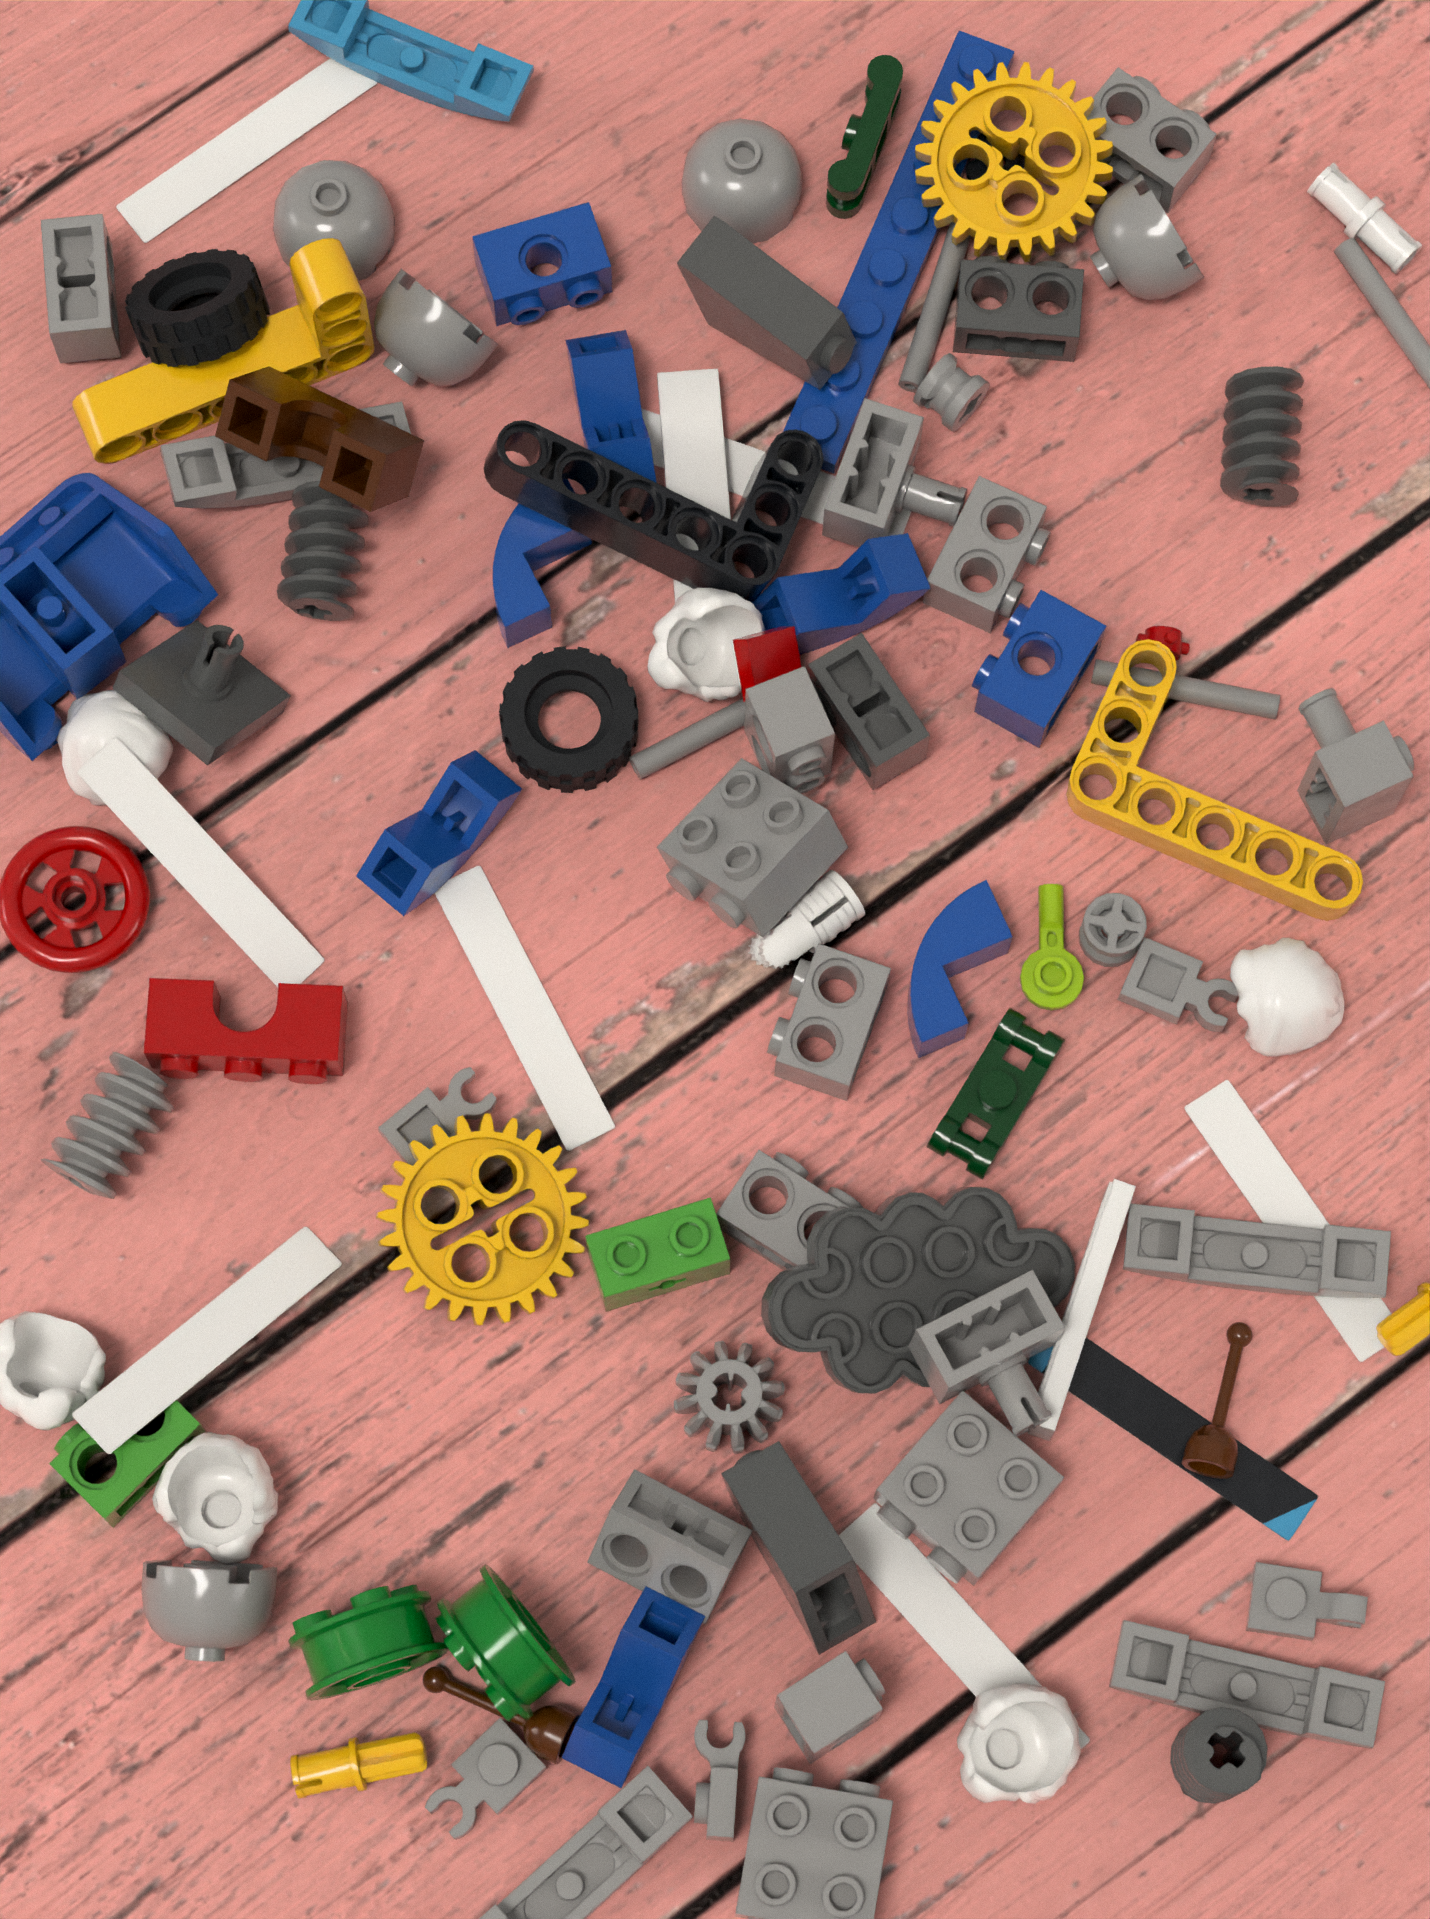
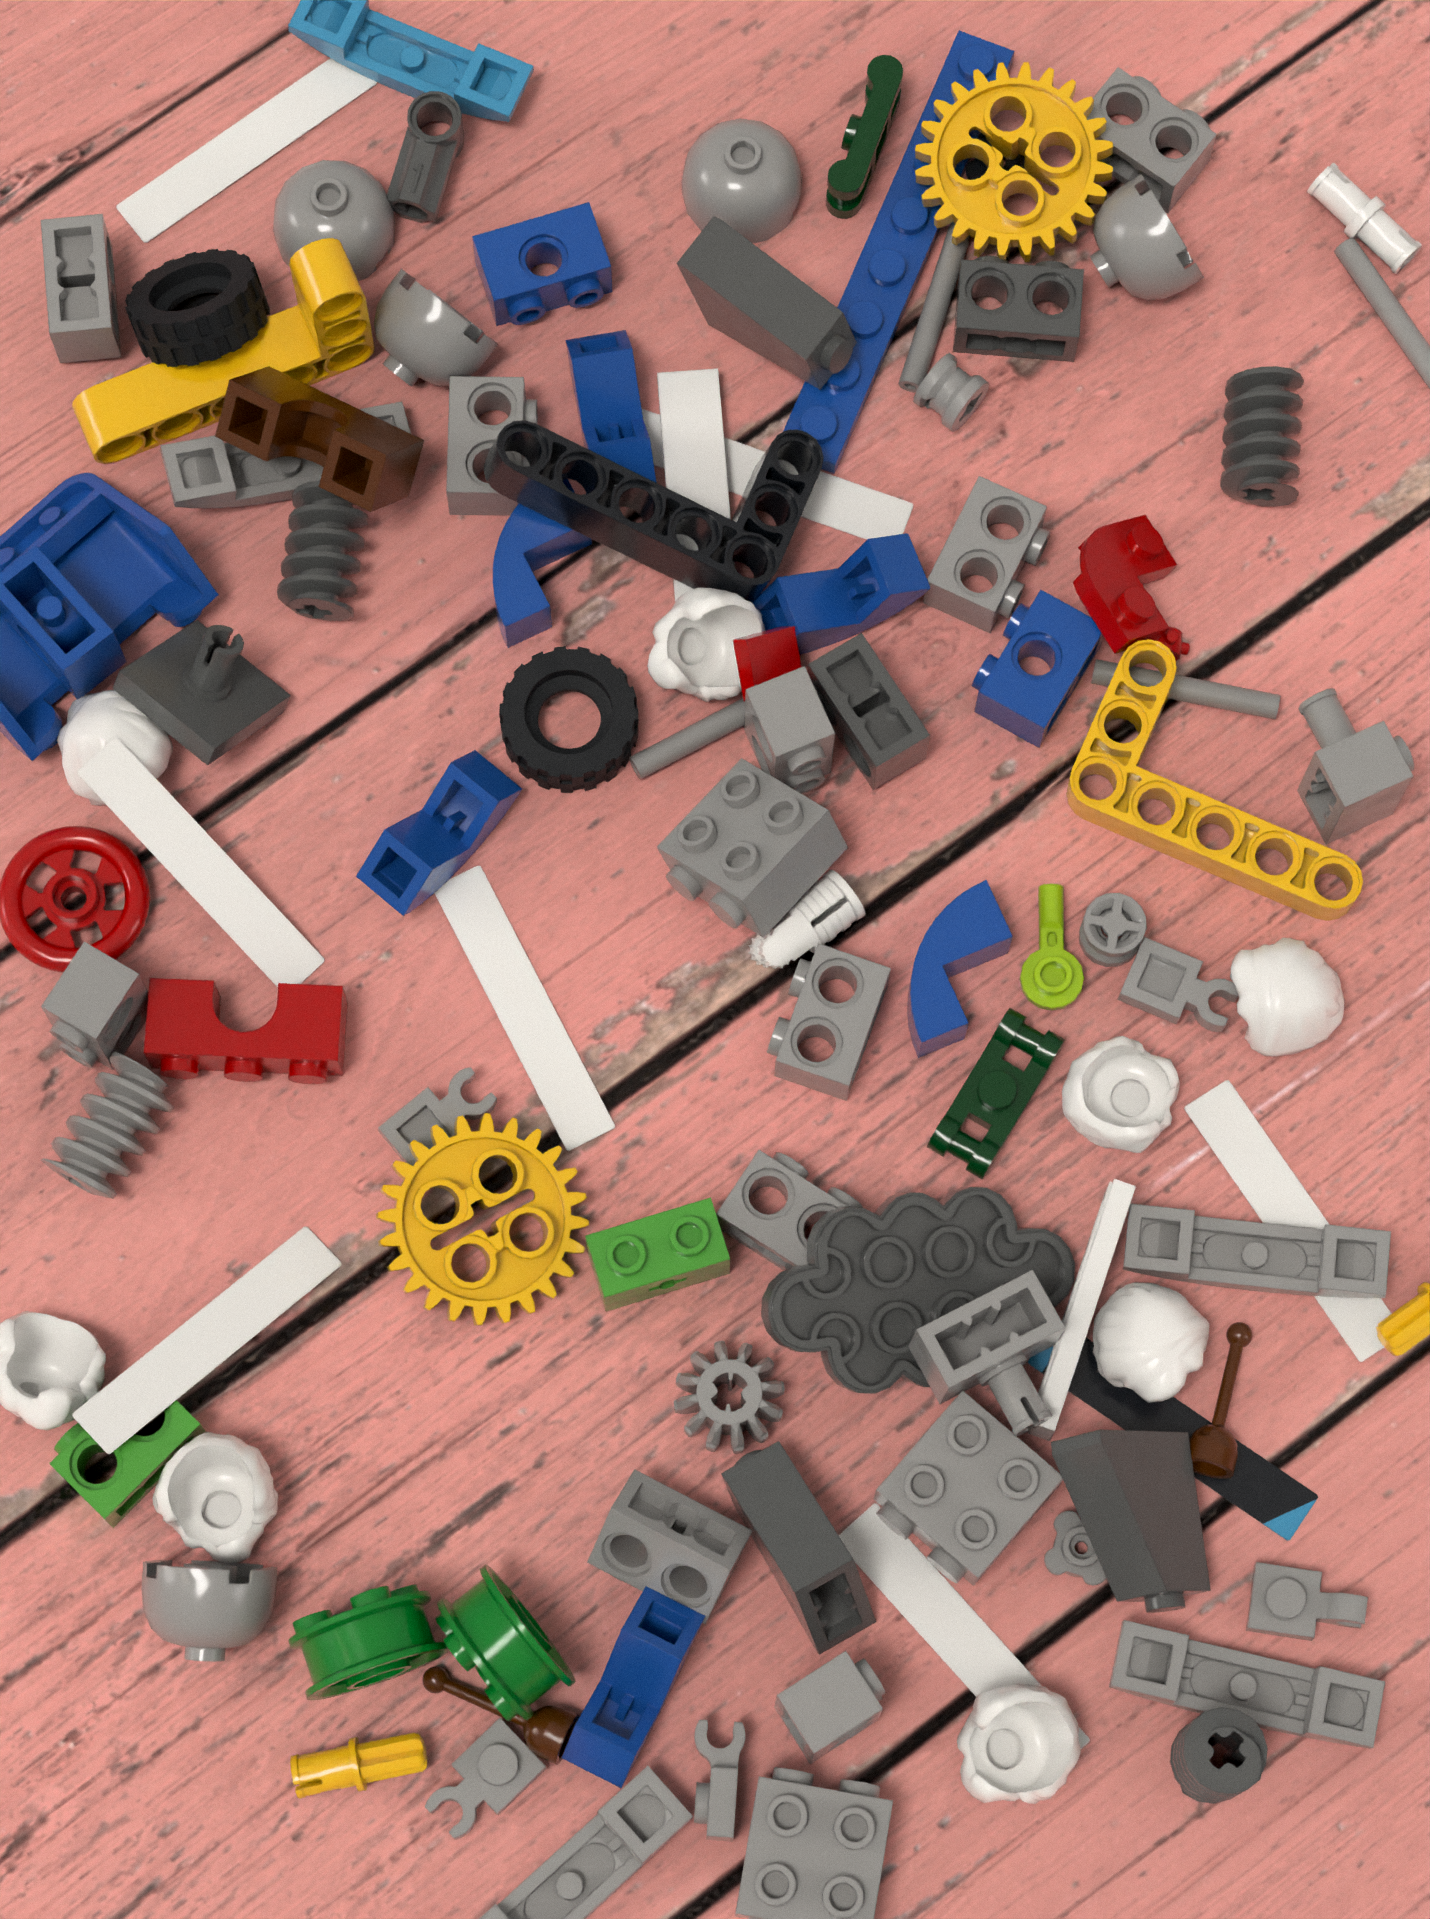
(96, 1007): none -> light grey brick
(426, 159): none -> dark grey piece
(471, 440): none -> light grey brick
(880, 478): light grey brick -> none
(1065, 1559): none -> light grey plate
(1112, 576): none -> red plate
(1120, 1094): none -> white hair
(1138, 1512): none -> dark grey slope
(1149, 1340): none -> white hair

